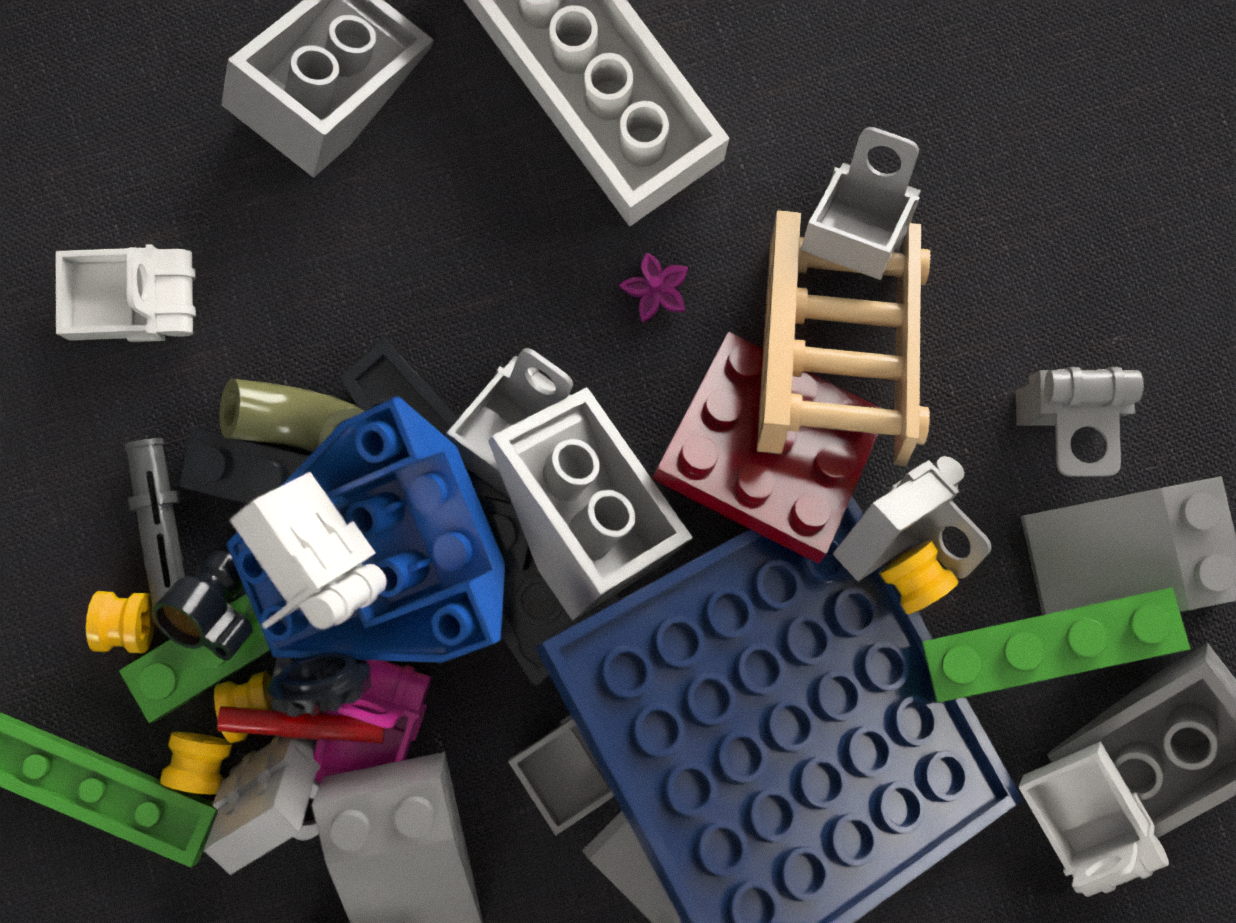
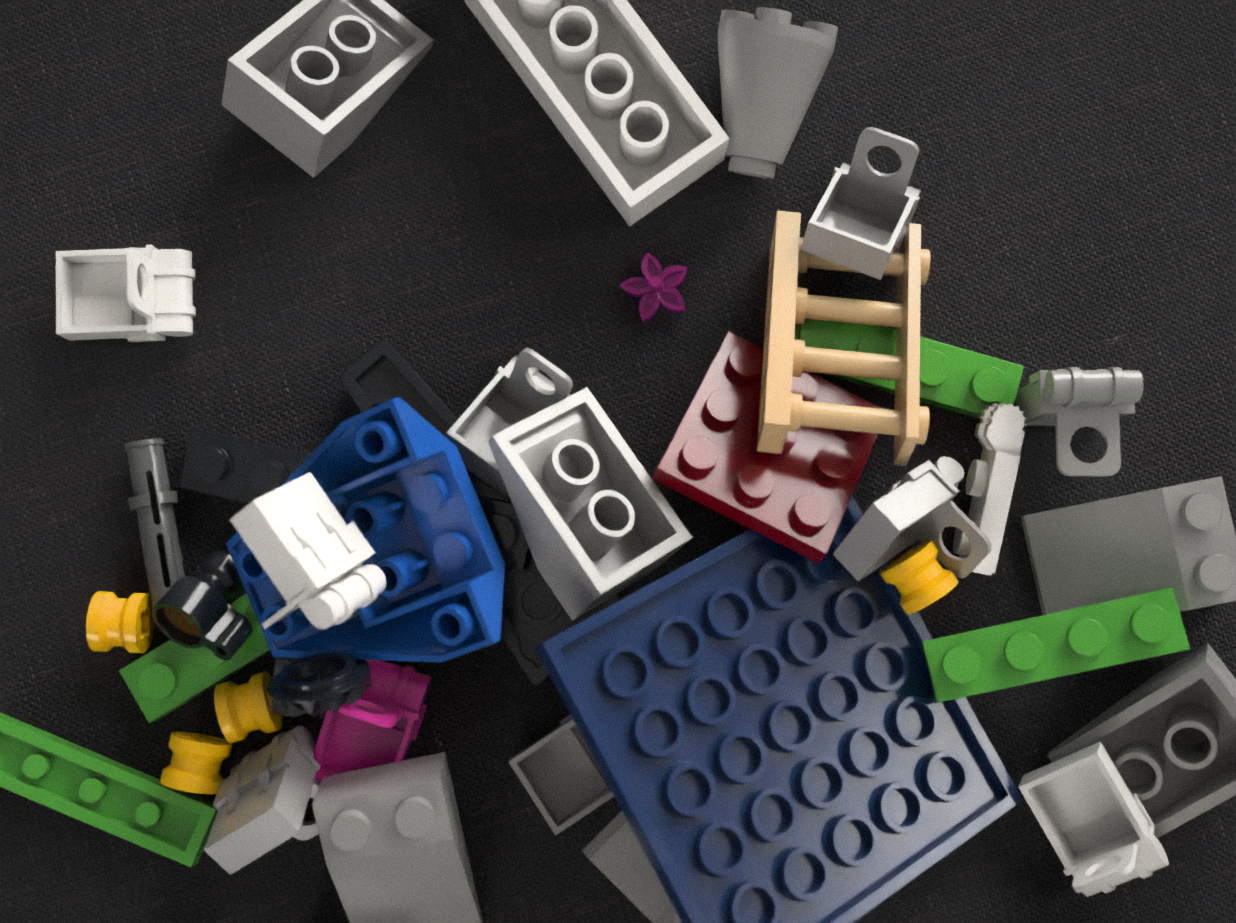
(280, 414): olive cylinder -> none
(299, 727): red piece -> none
(767, 83): none -> light grey cone
(948, 374): none -> bright green plate
(993, 479): none -> white hinge

